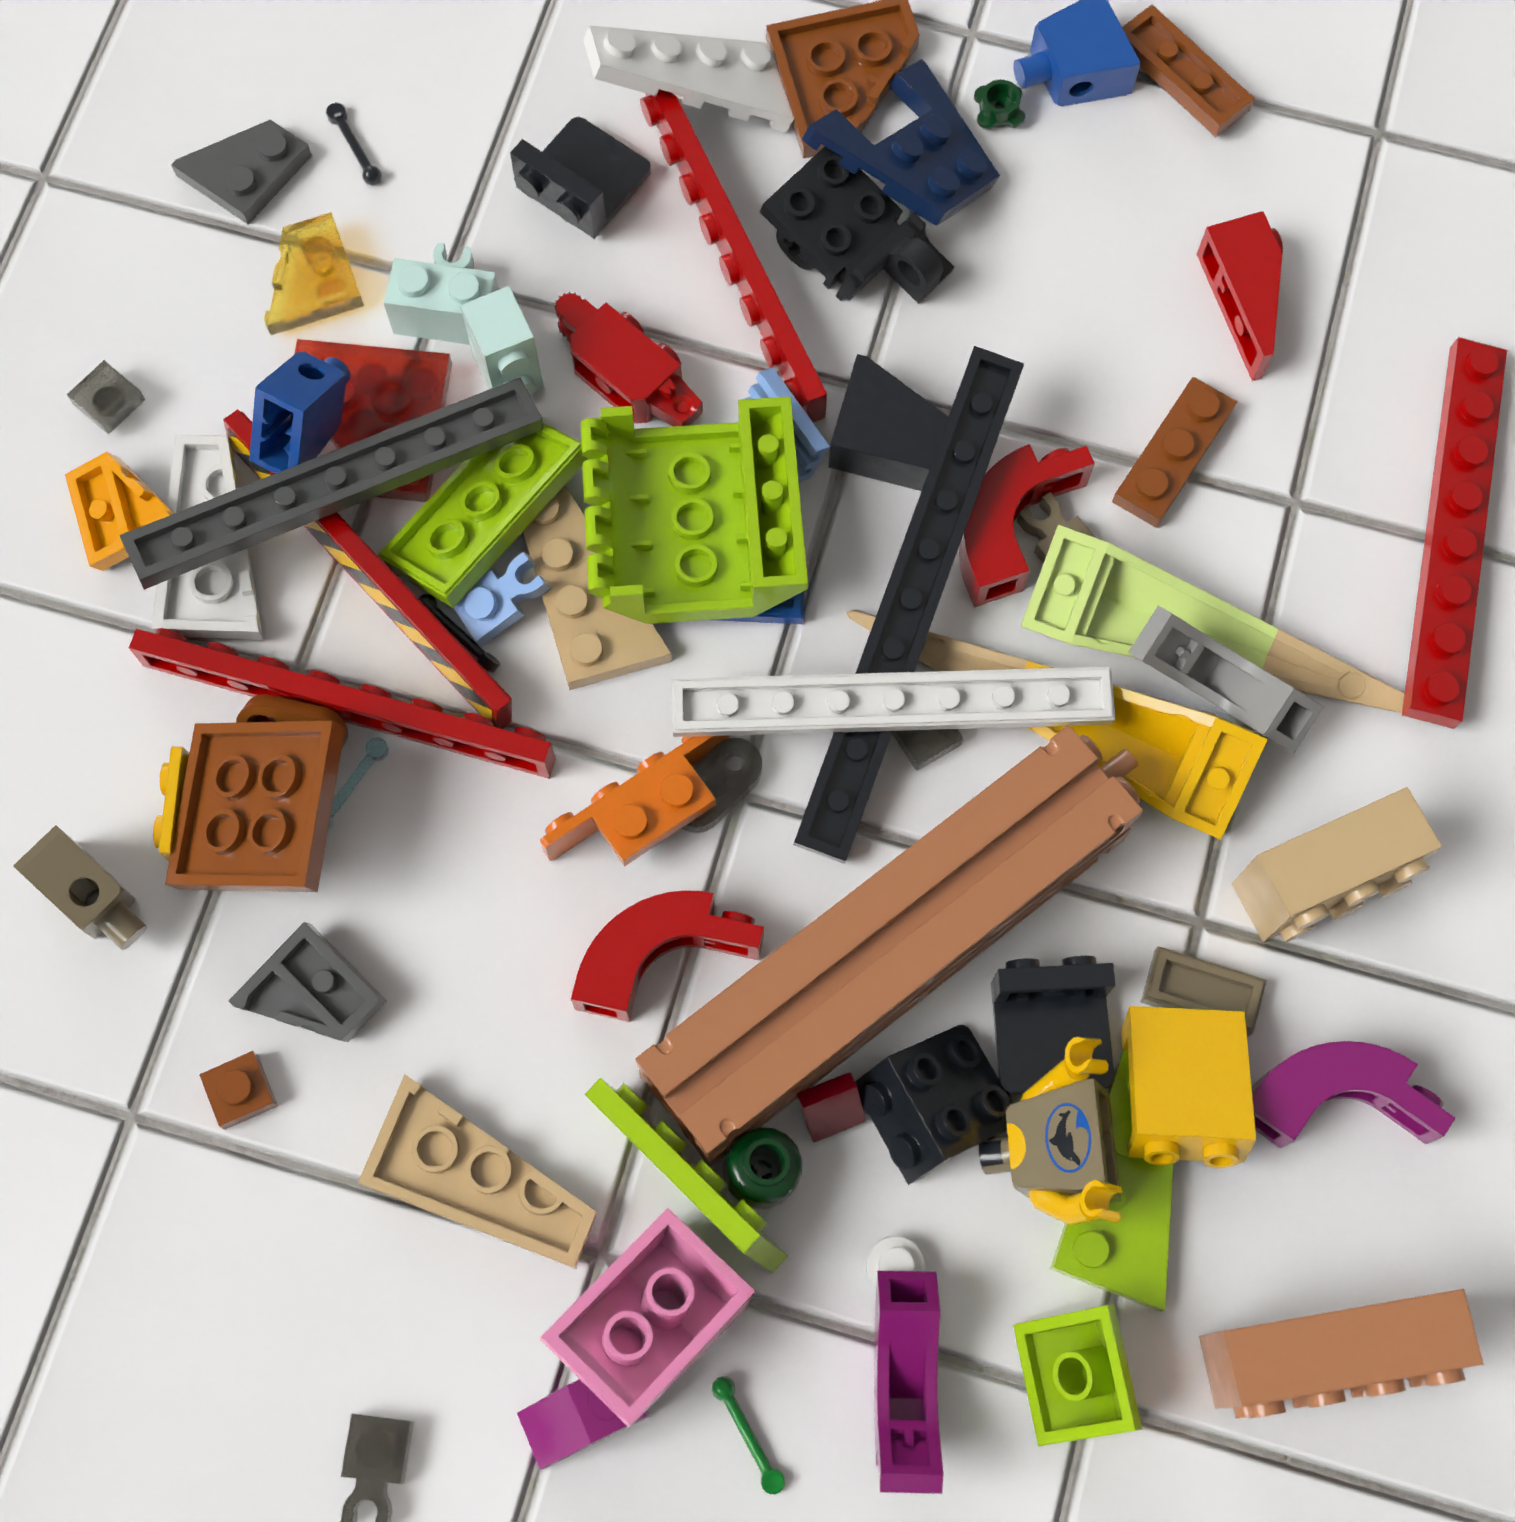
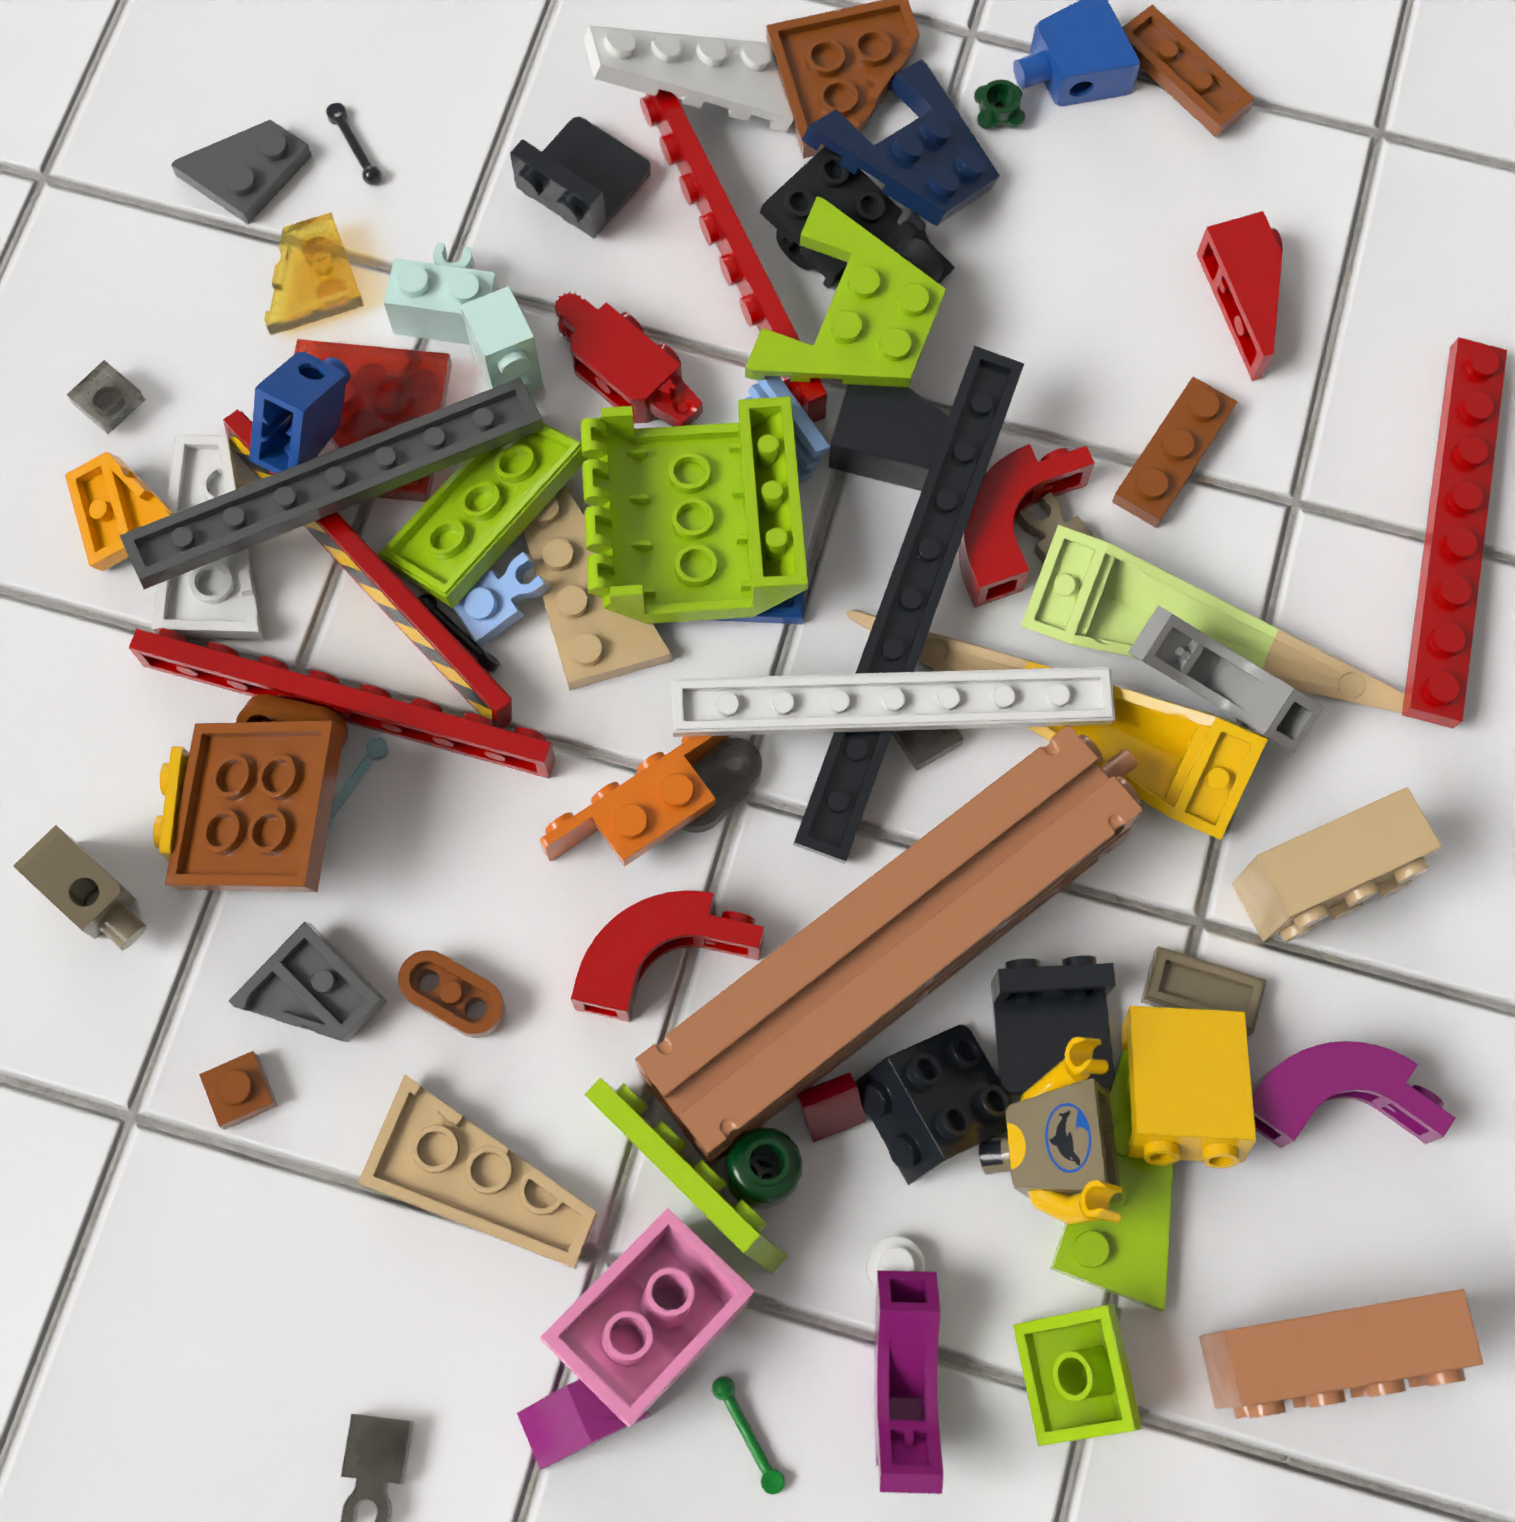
(453, 995): none -> dark orange plate
(875, 317): none -> lime wing

